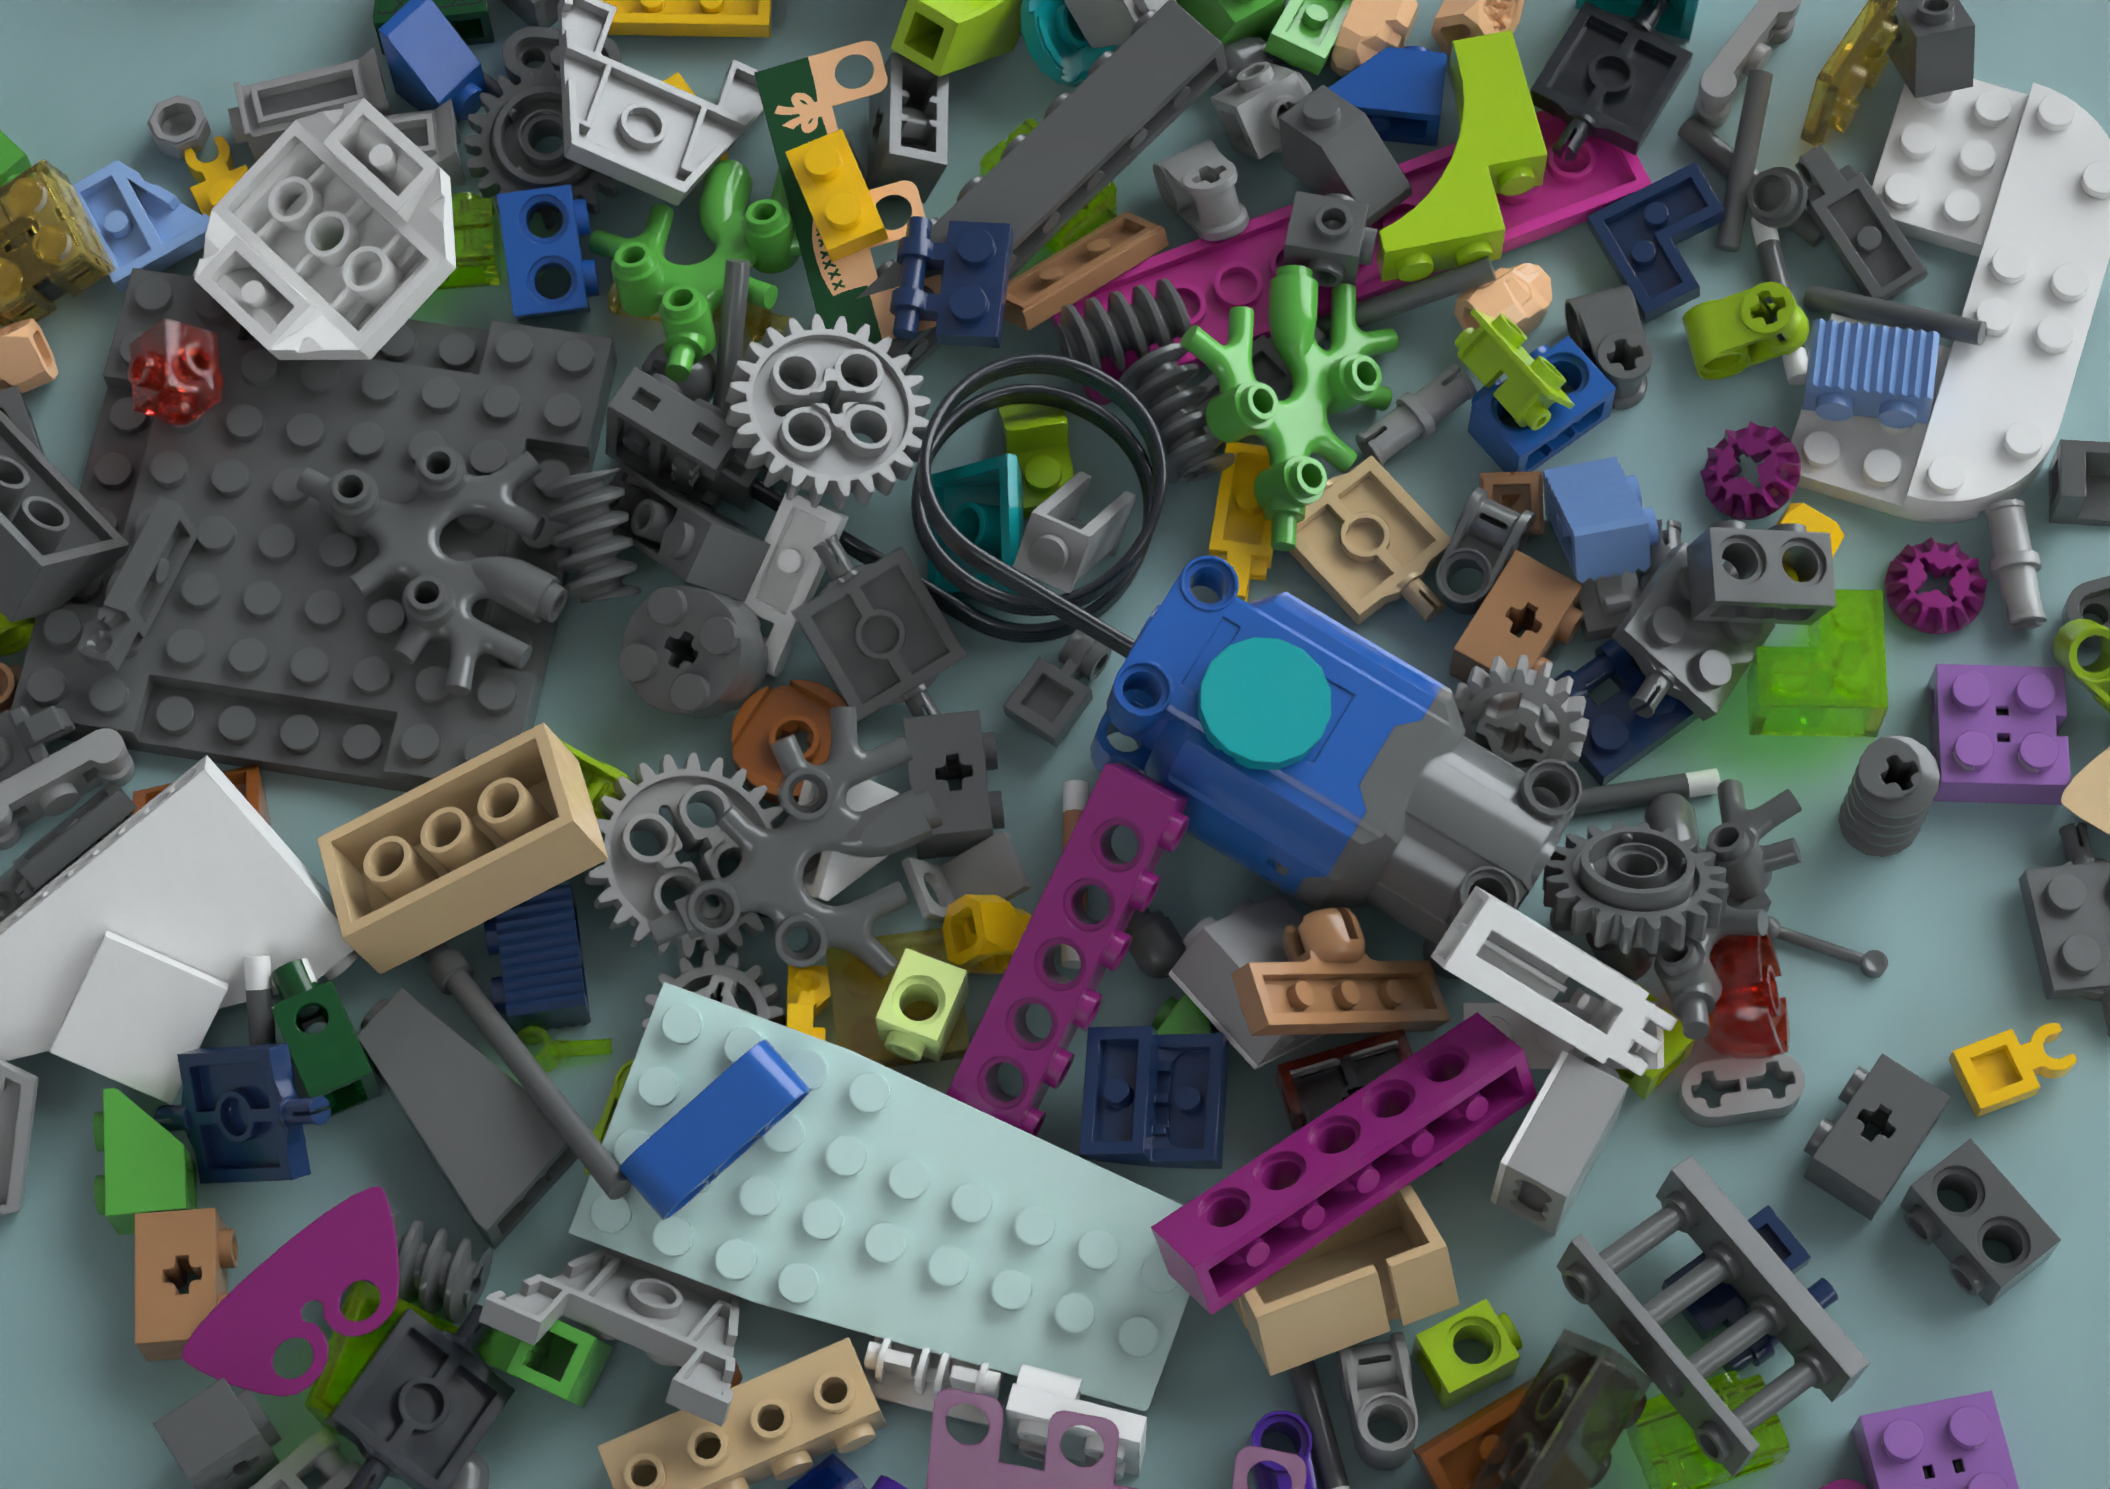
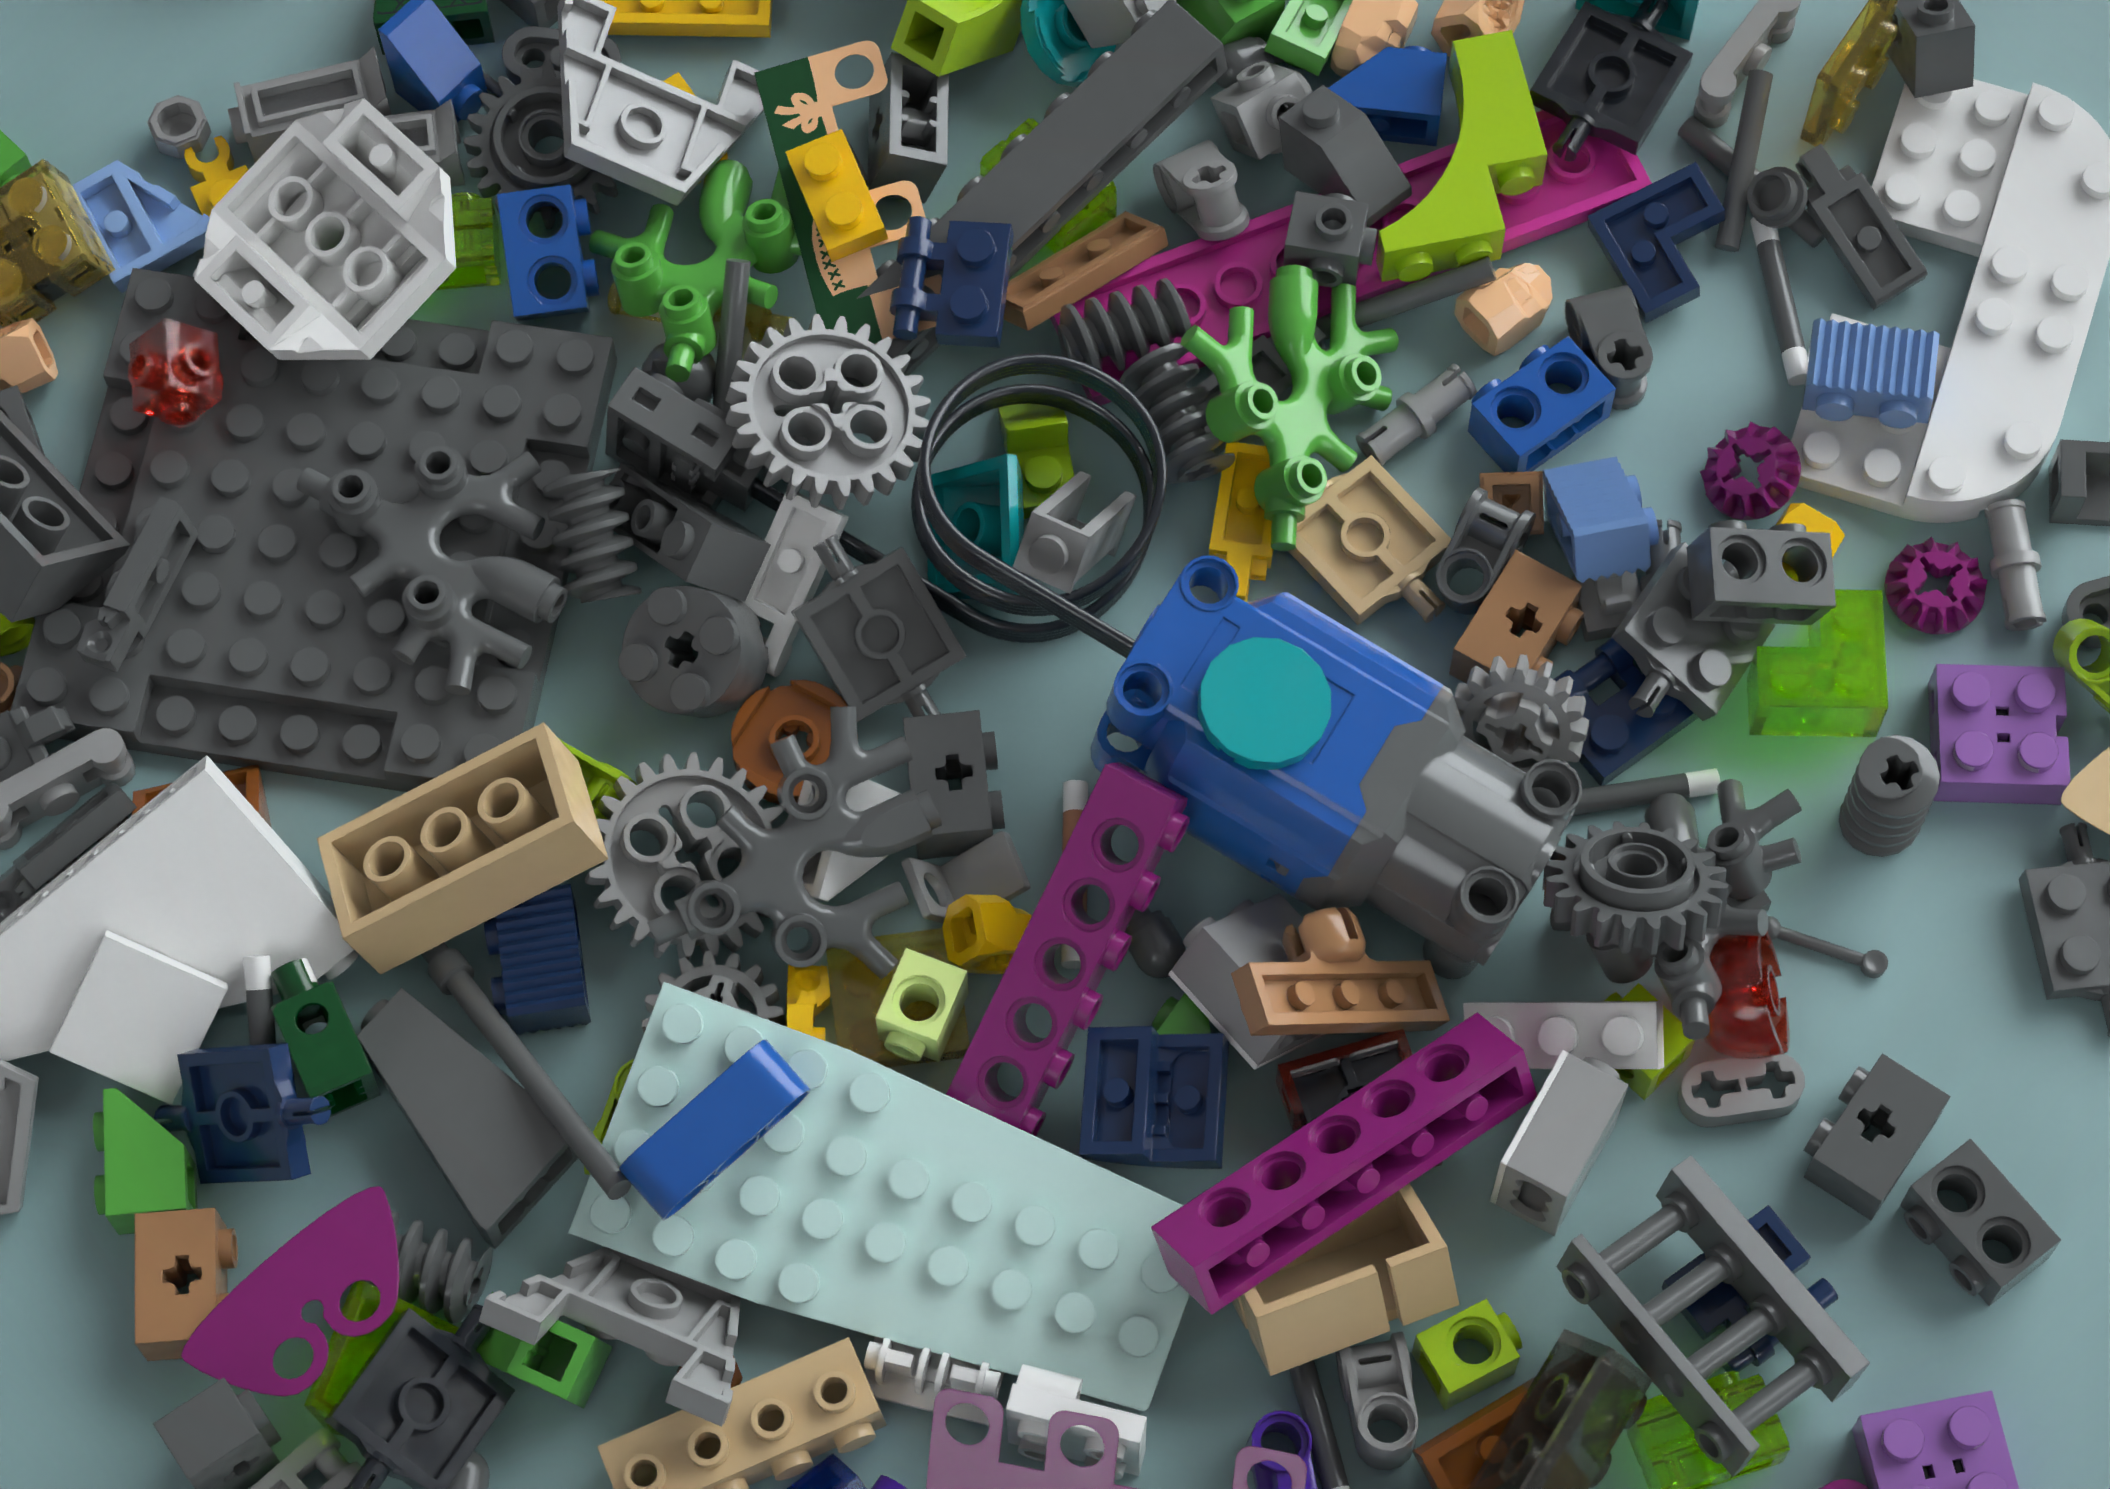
(562, 1049): clear neon green hand -> none
(1053, 698): dark grey plate -> none
(1498, 350): lime hinge -> none
(1528, 967): white hinge -> none
(1740, 330): lime piece -> none
(1894, 314): dark grey bar -> none
(2003, 1071): yellow plate -> none

